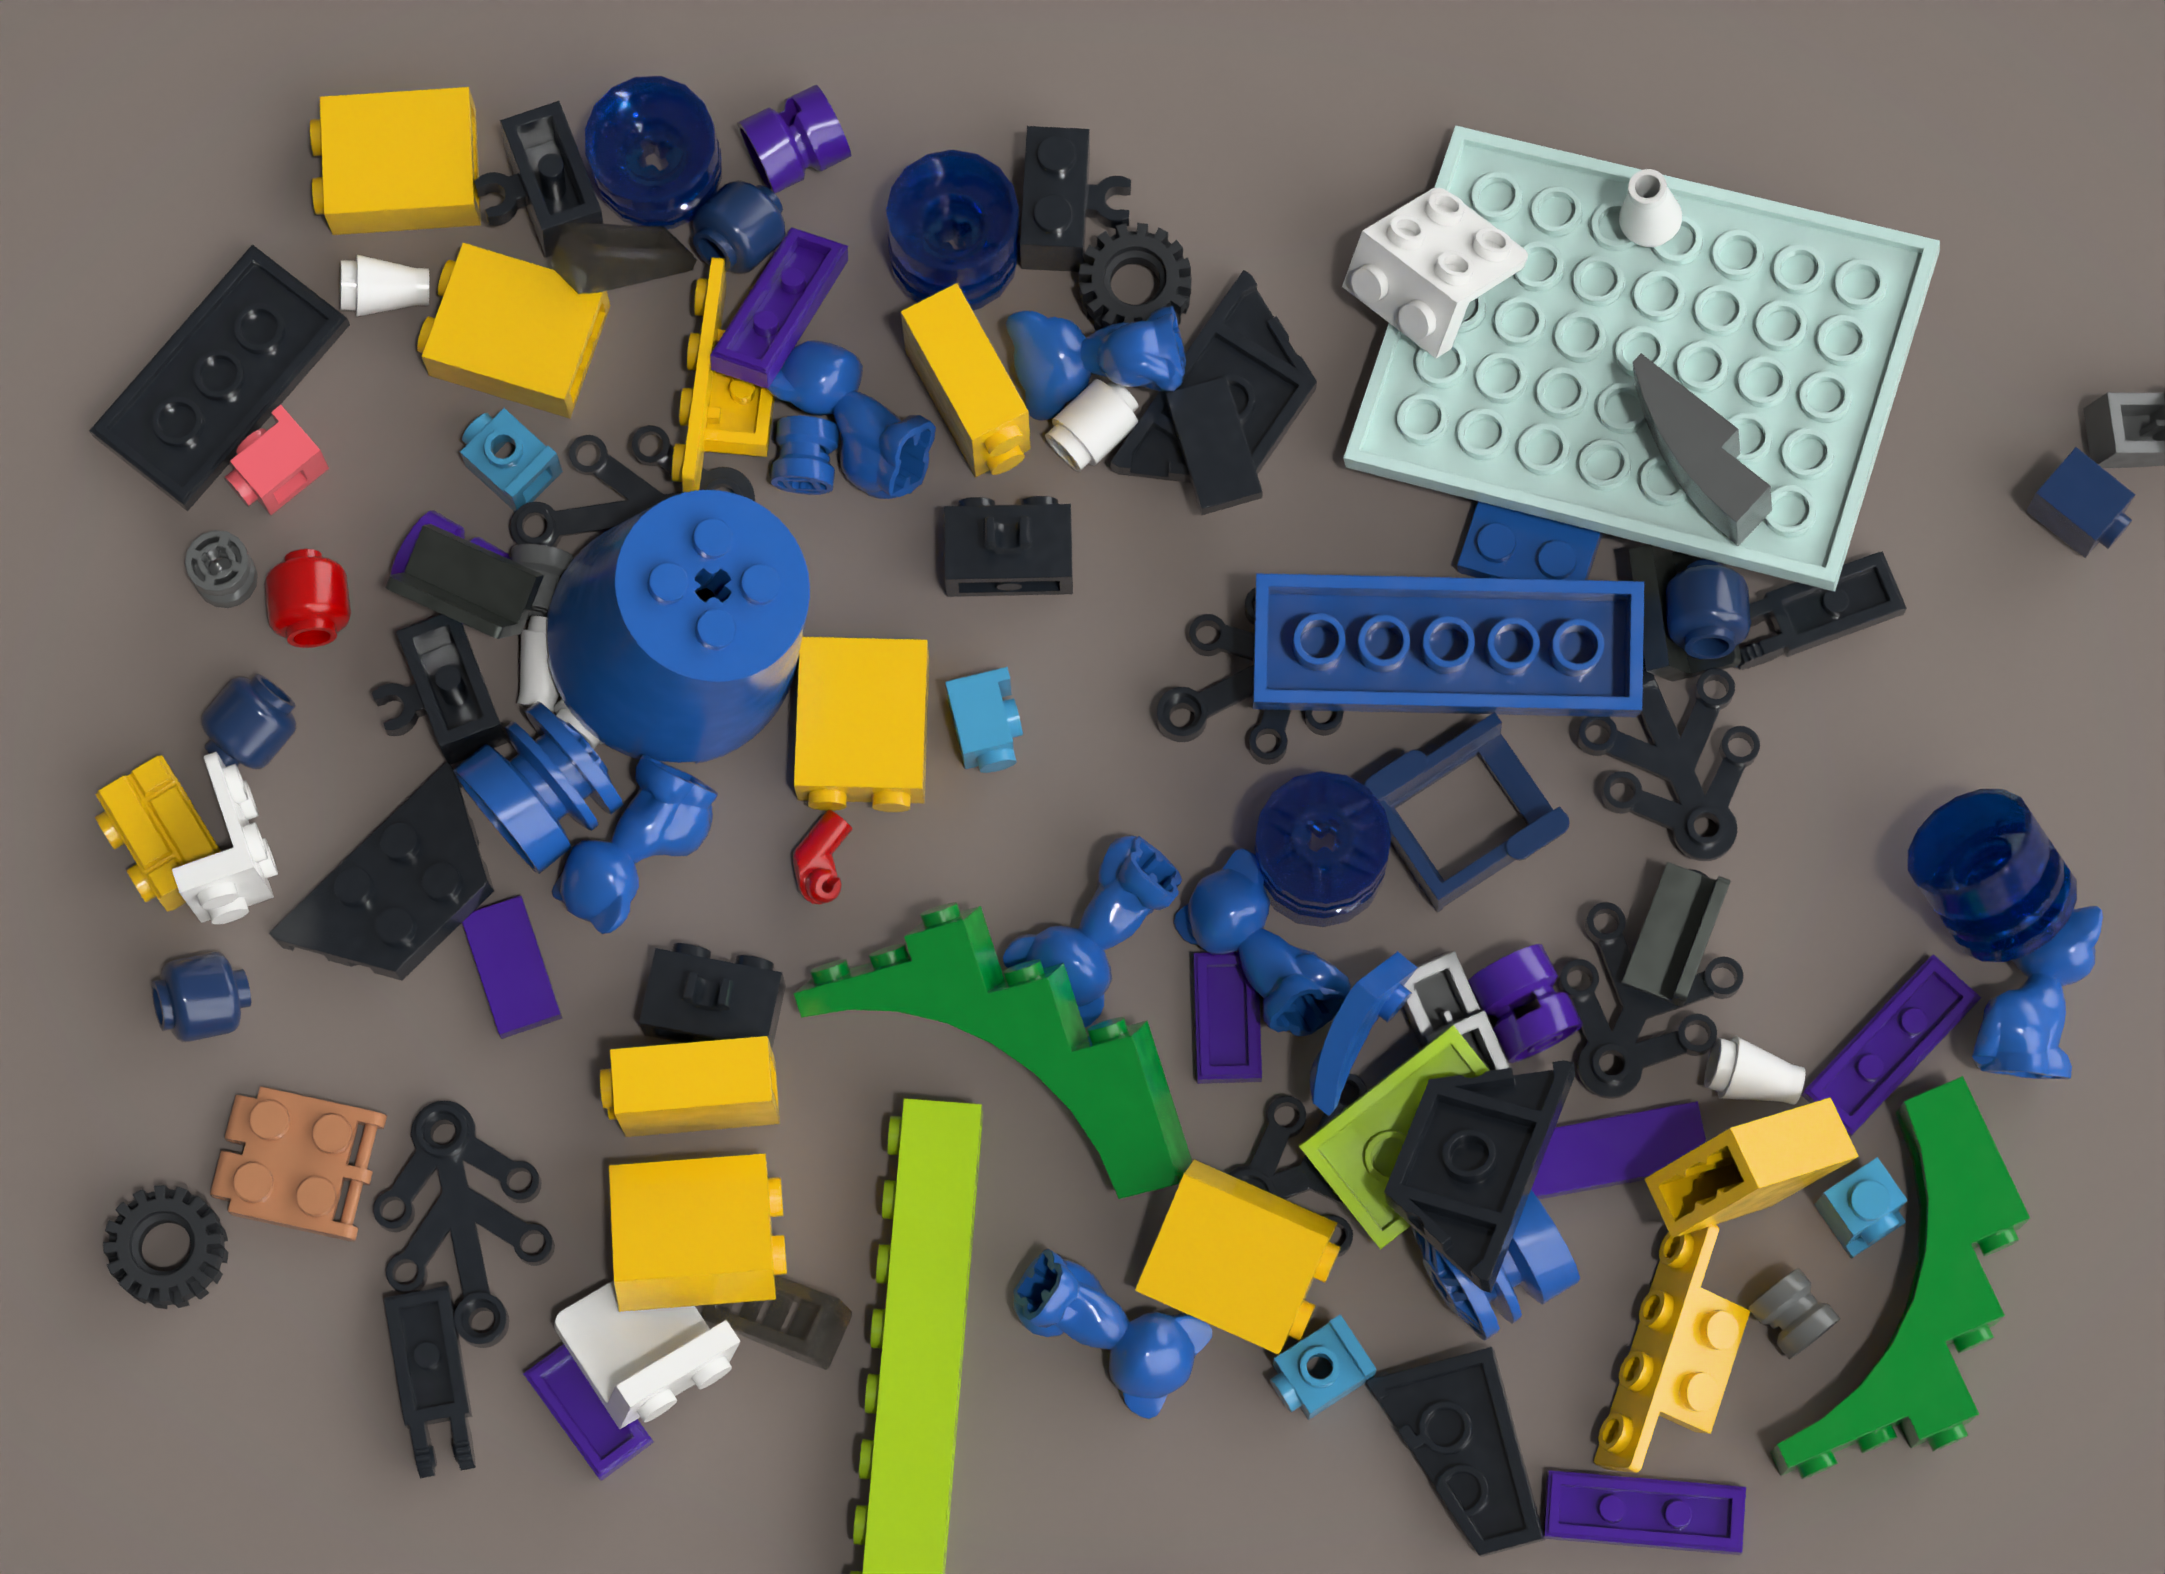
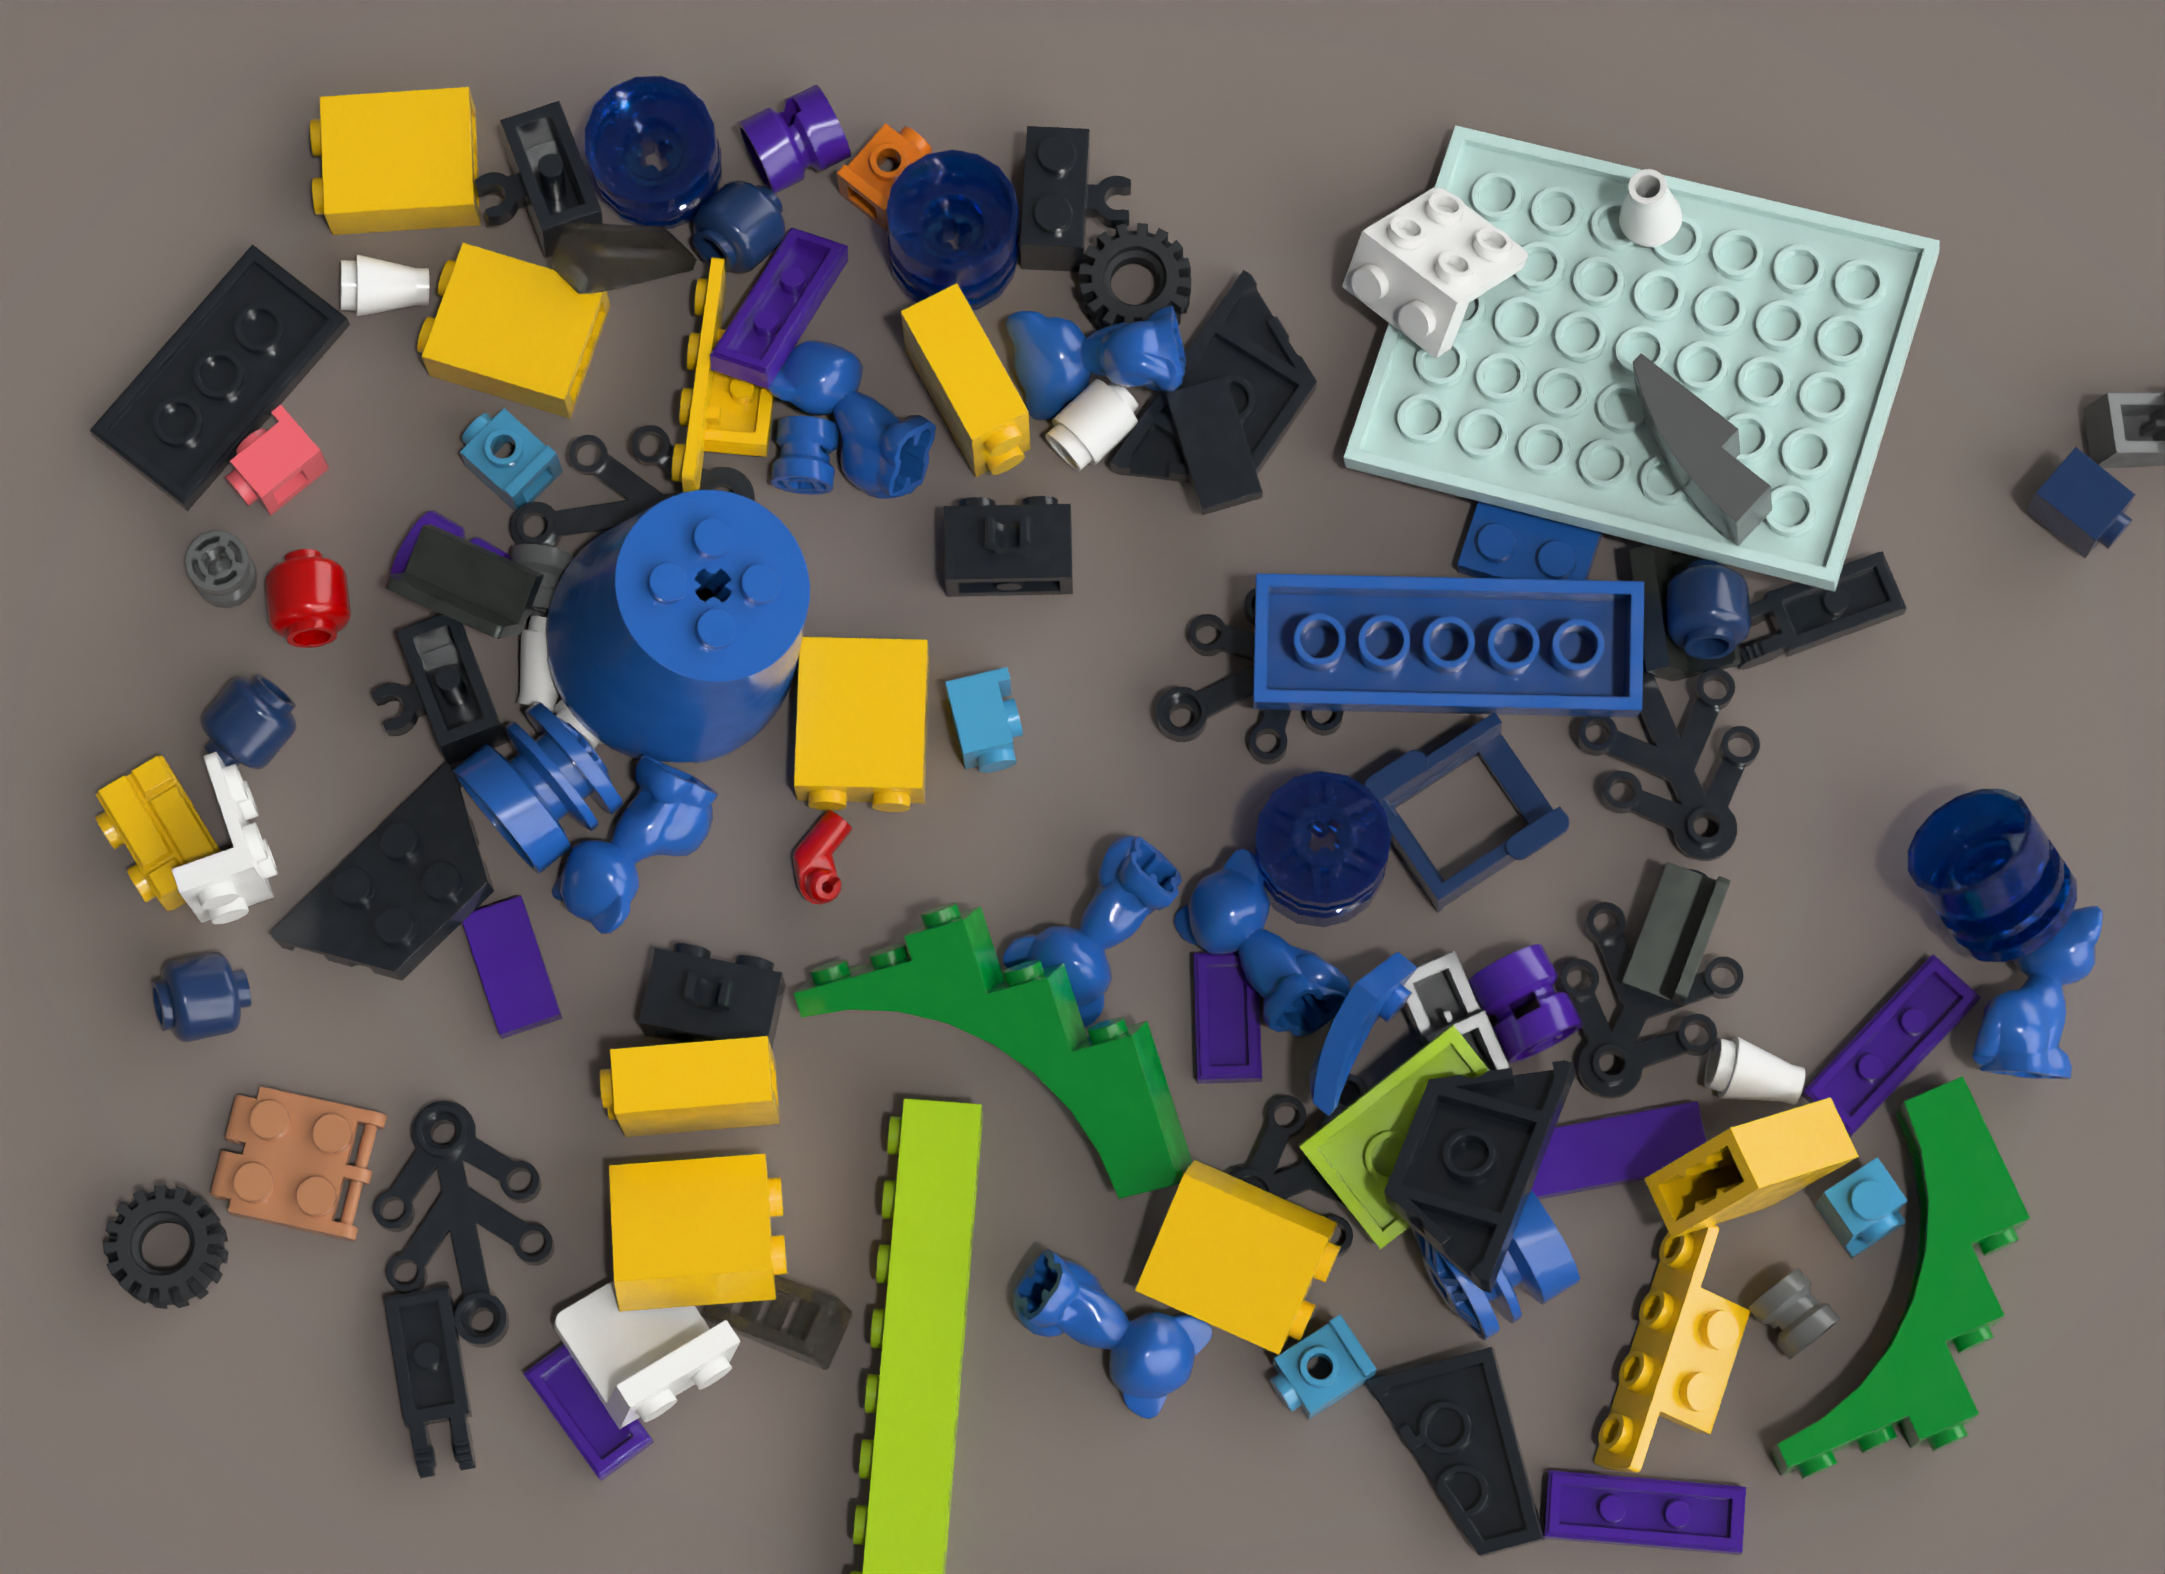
(868, 185): none -> orange brick

